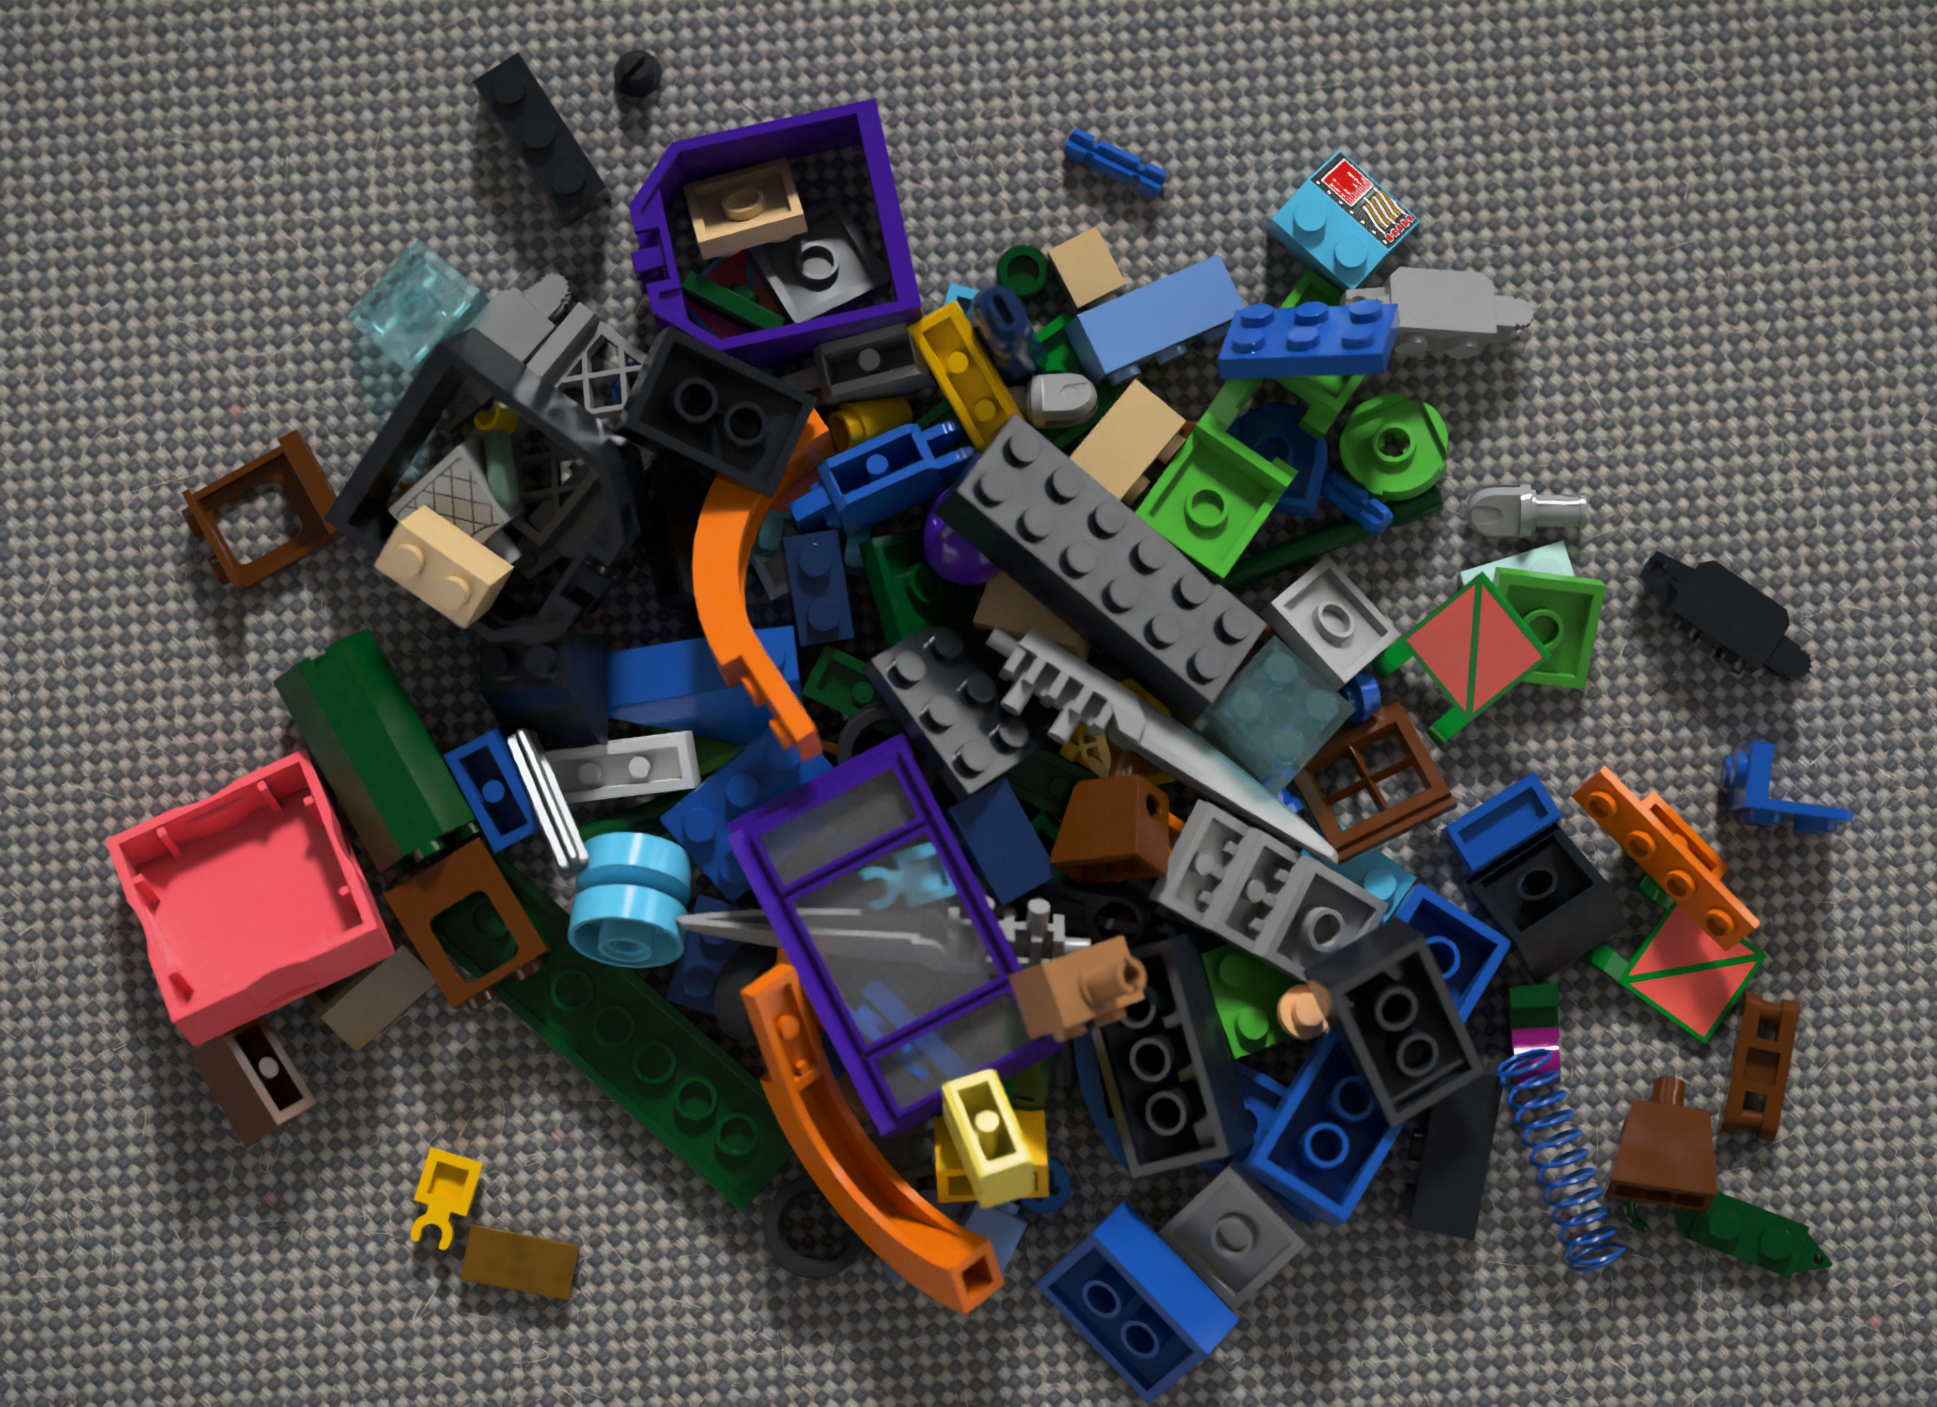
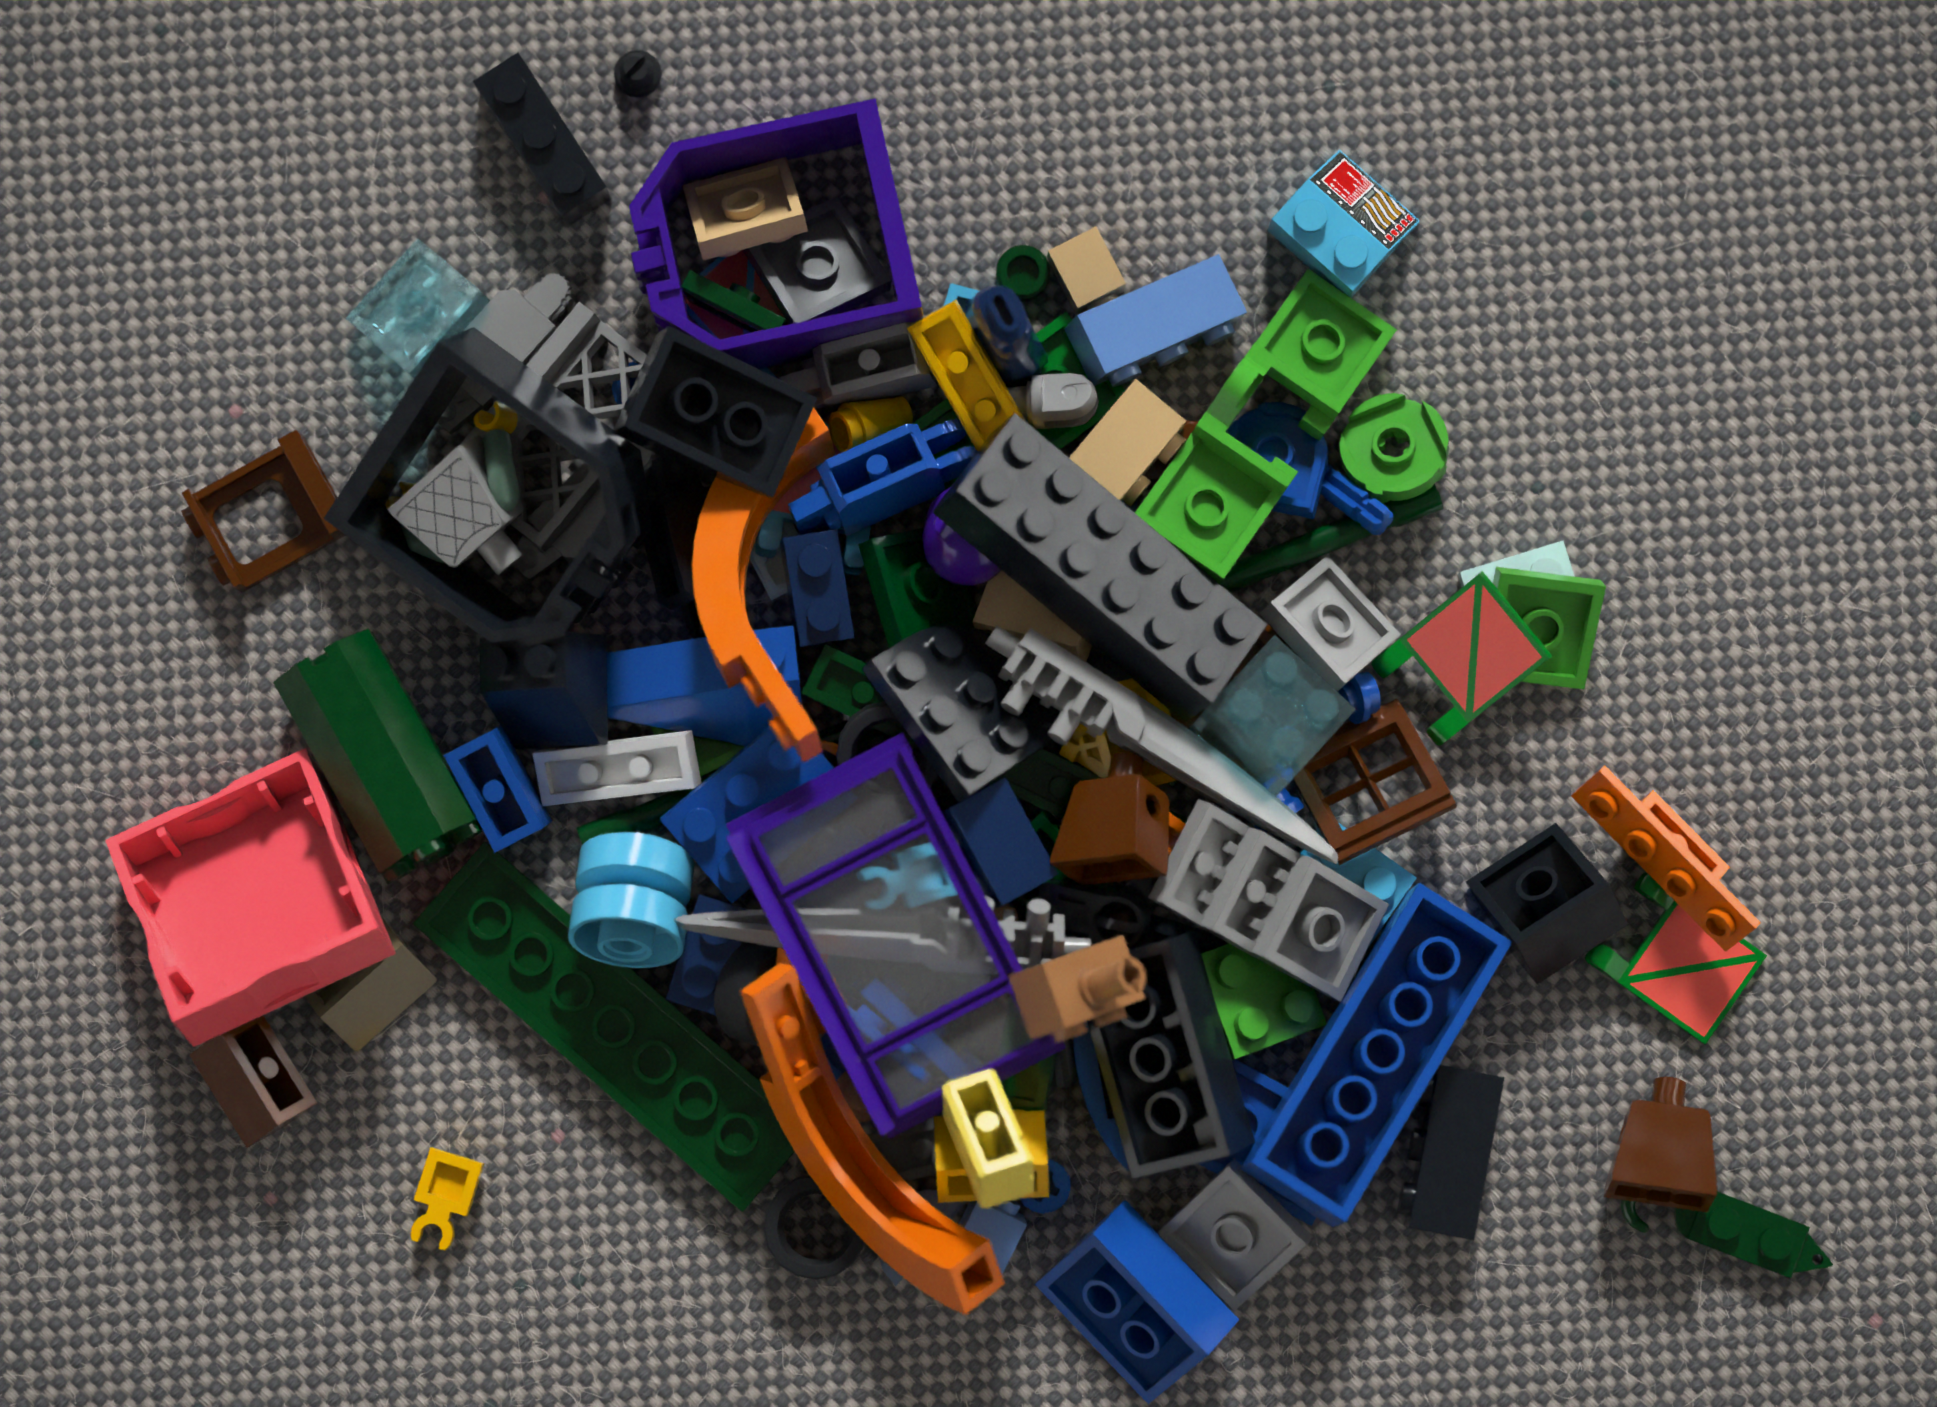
(443, 566): tan brick -> none
(446, 884): reddish brown window -> none
(519, 1262): pearl gold tile -> none
(547, 801): axle -> none
(1114, 163): blue axle -> none
(1300, 1014): light nougat plate -> none
(1309, 340): blue plate -> none
(1395, 1019): black slope -> none
(1447, 311): light grey hinge -> none
(1502, 823): blue tile -> none
(1518, 510): light grey arm -> none
(1531, 1025): leg -> none
(1556, 1162): blue piece -> none
(1725, 615): black hinge -> none
(1748, 783): blue bracket -> none
(1759, 1066): reddish brown plate -> none

